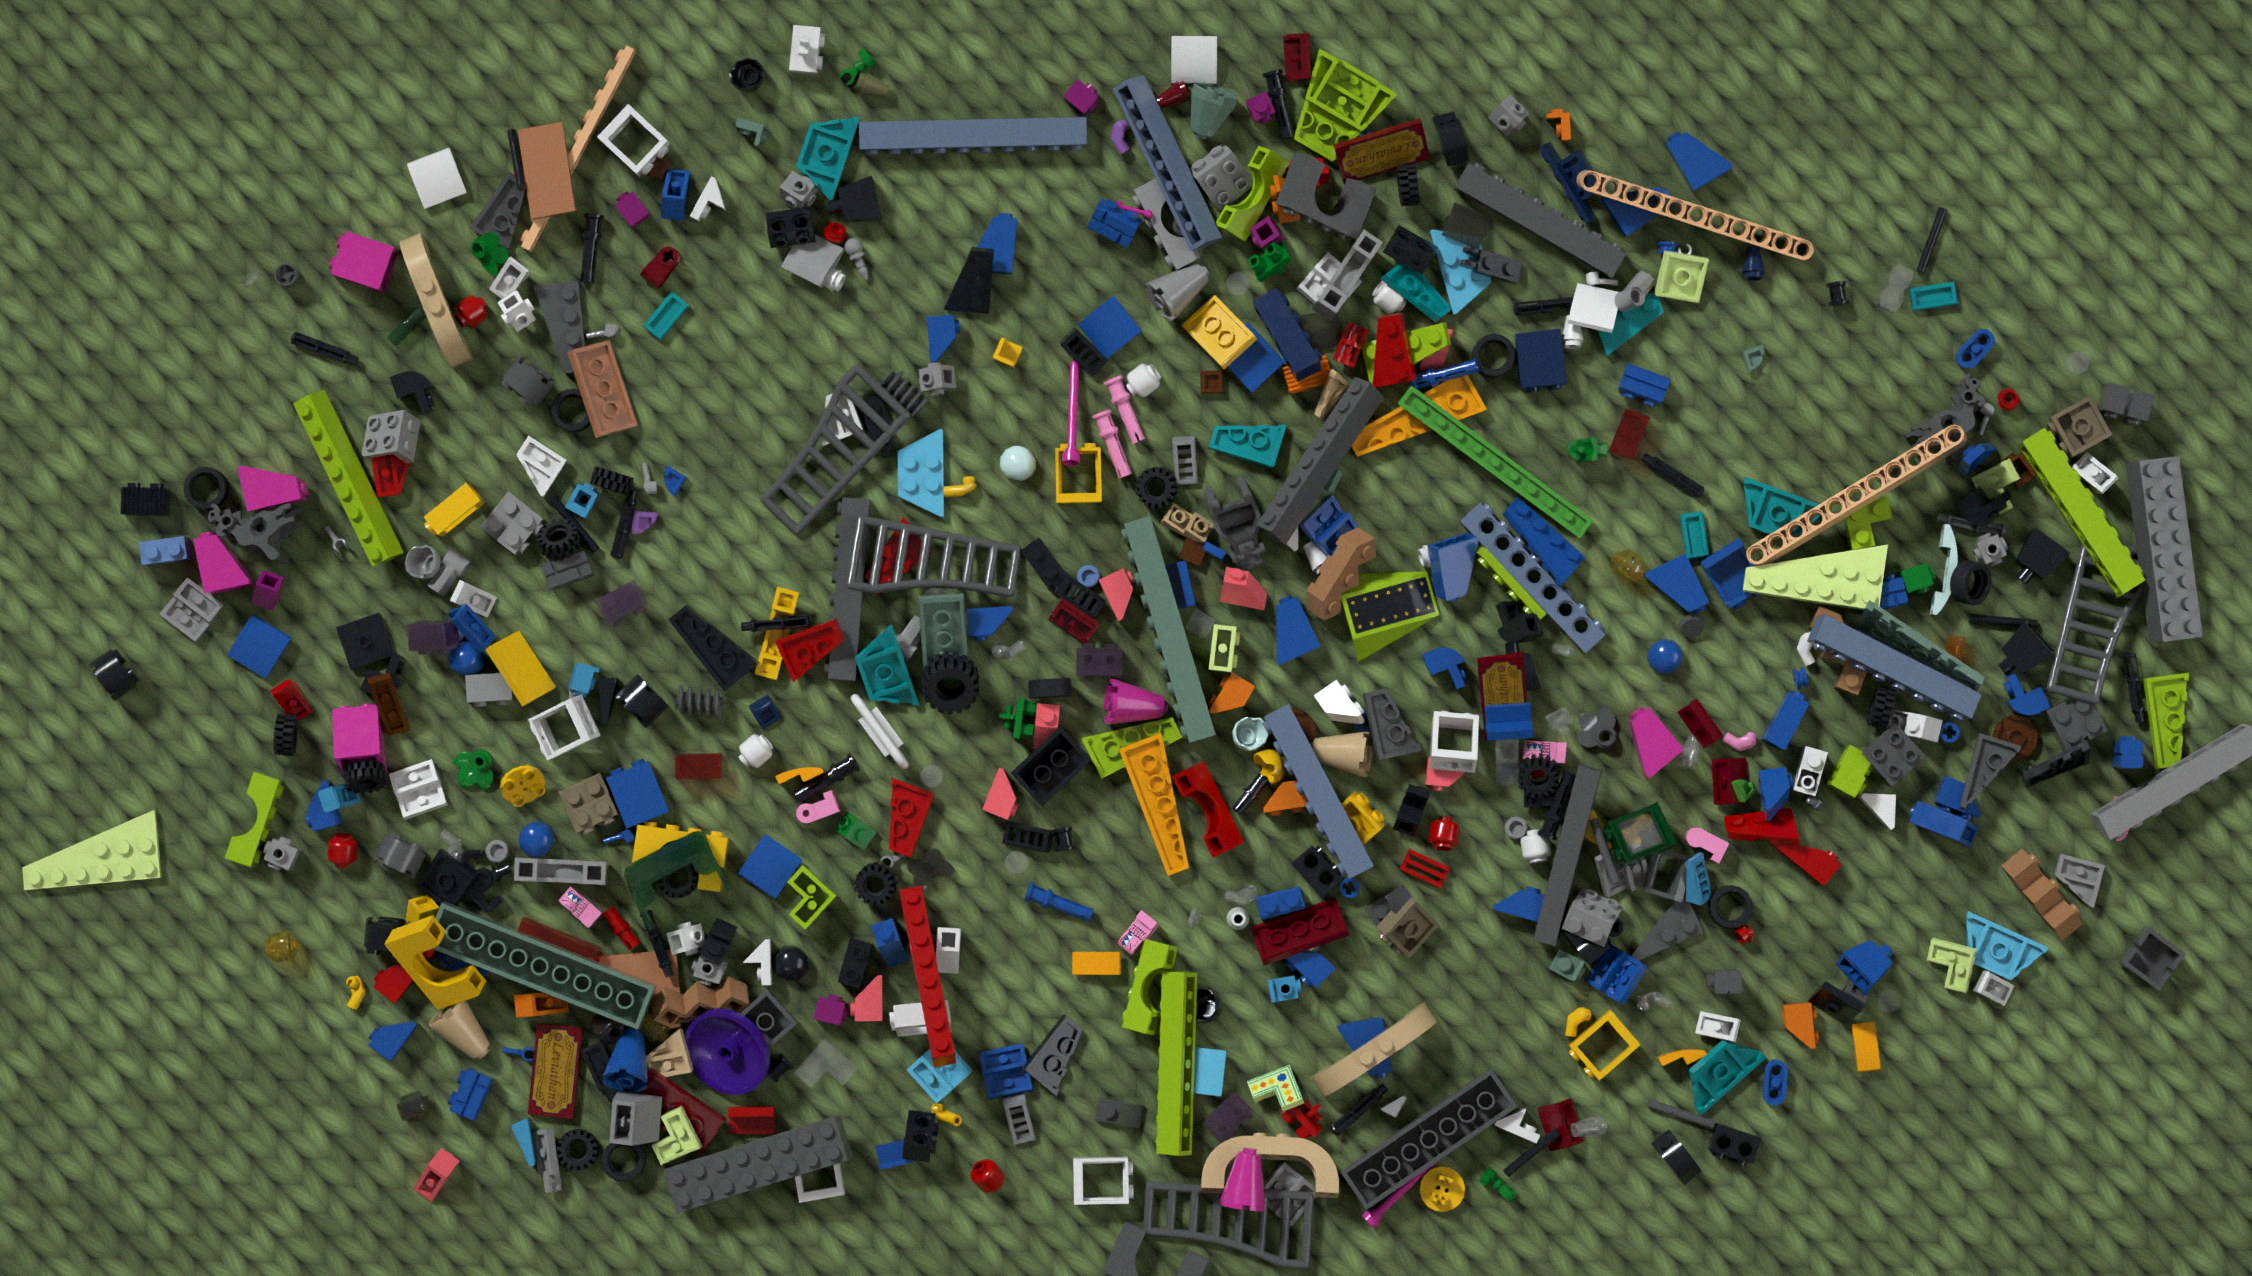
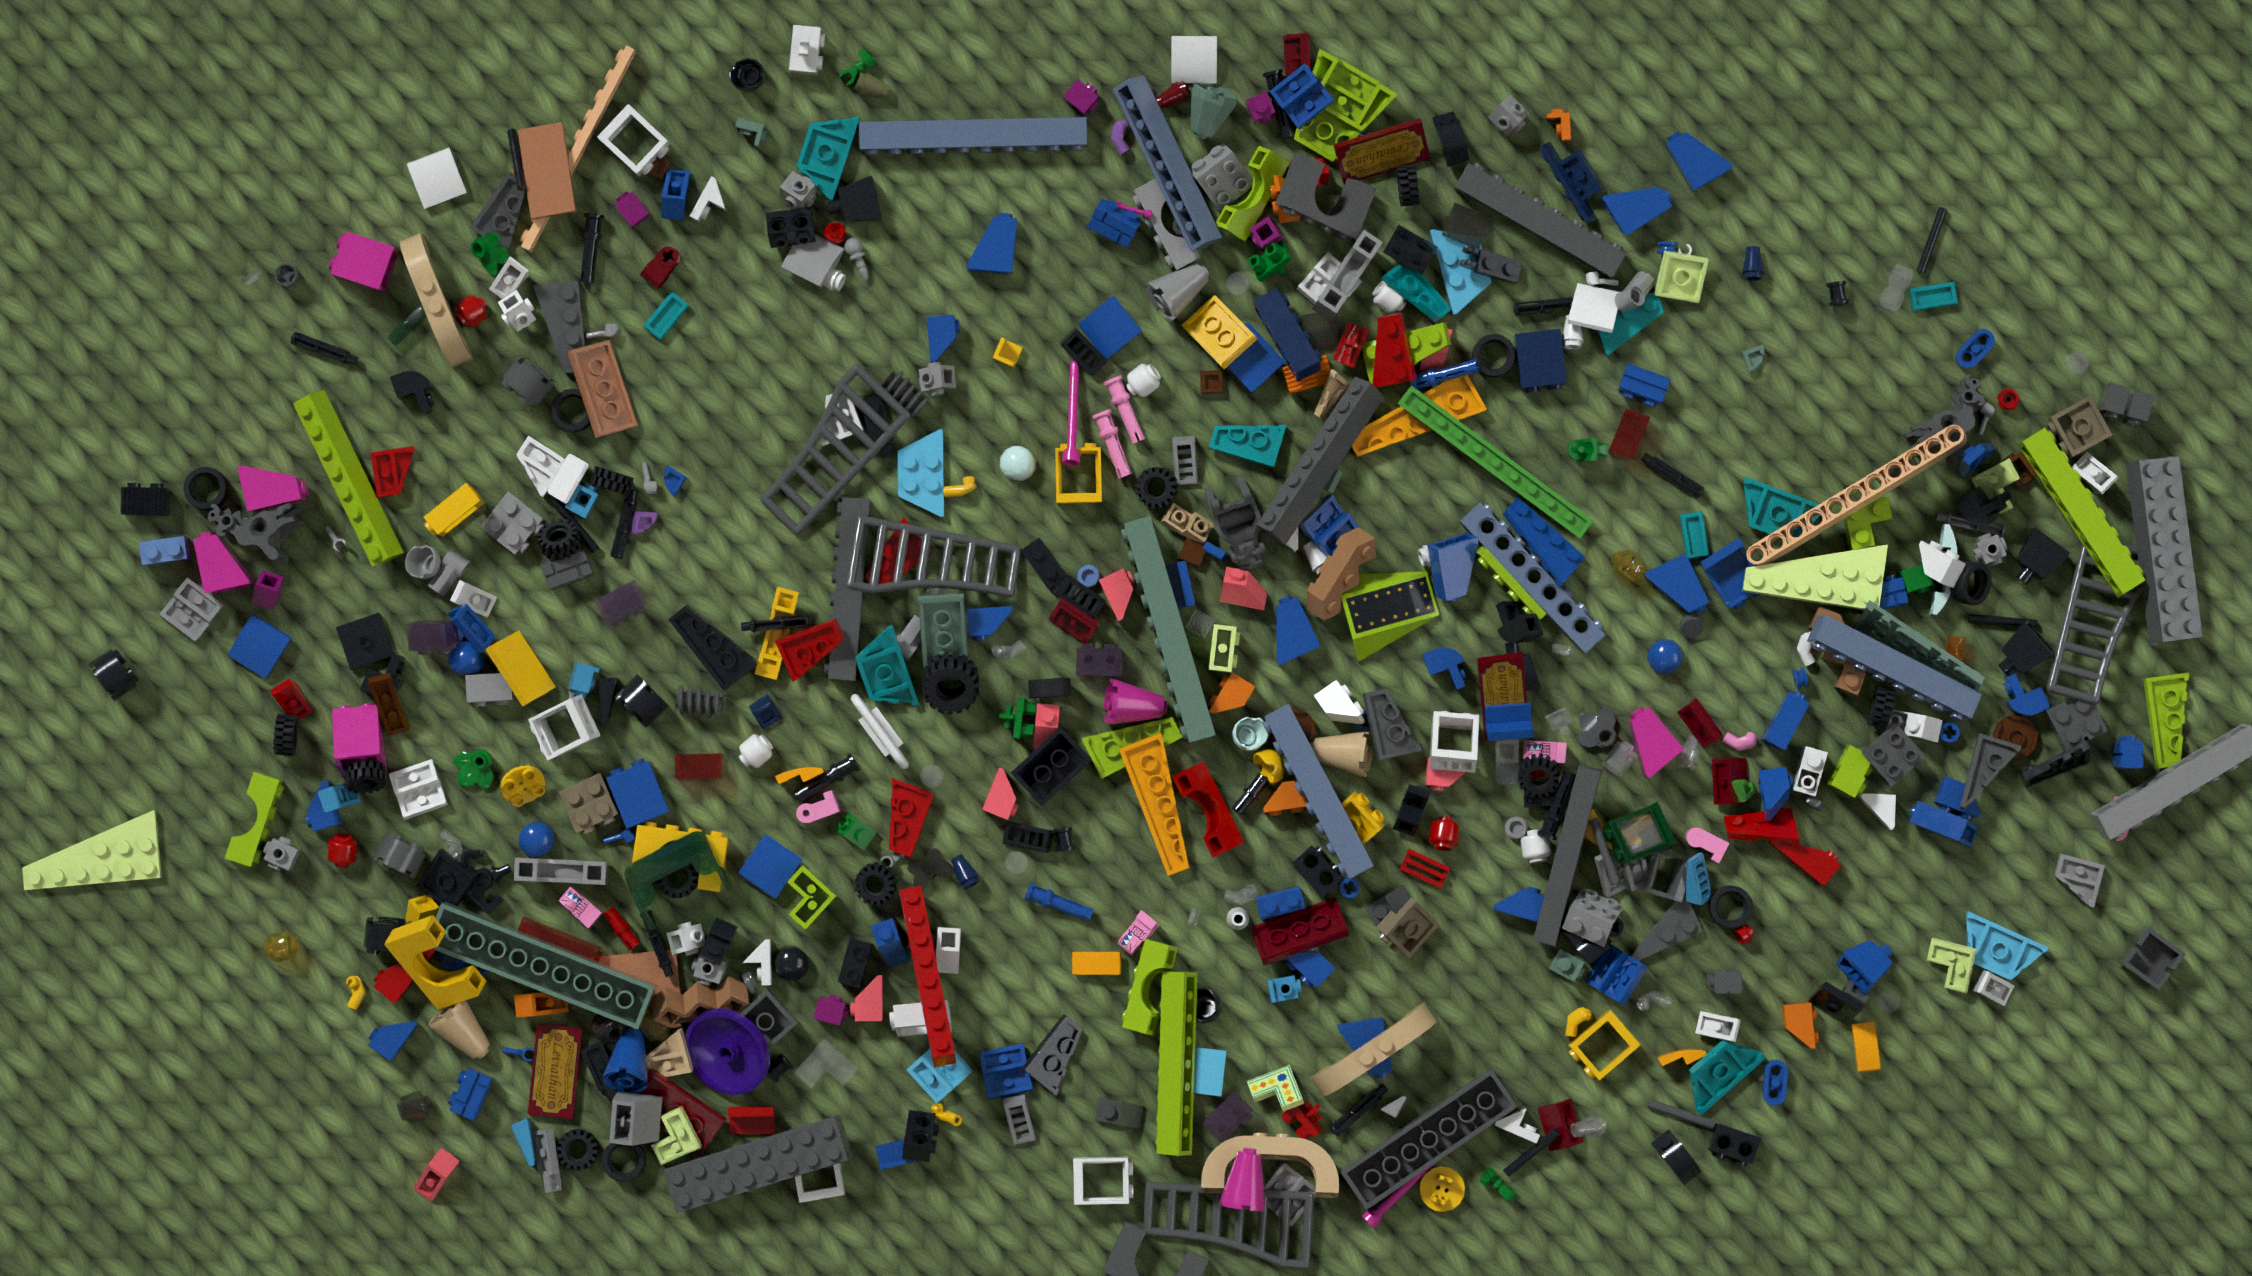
(391, 434): light grey bracket -> none
(497, 851): light grey tile -> none
(568, 478): none -> white slope
(751, 982): none -> clear tile
(965, 874): none -> dark blue cone
(974, 283): black wing -> none
(987, 1176): red head -> none
(1302, 96): none -> blue slope
(1619, 758): none -> clear slope
(1705, 219): light nougat beam -> none
(1939, 564): none -> white slope
(2042, 894): medium nougat brick -> none
(2134, 686): black piece -> none

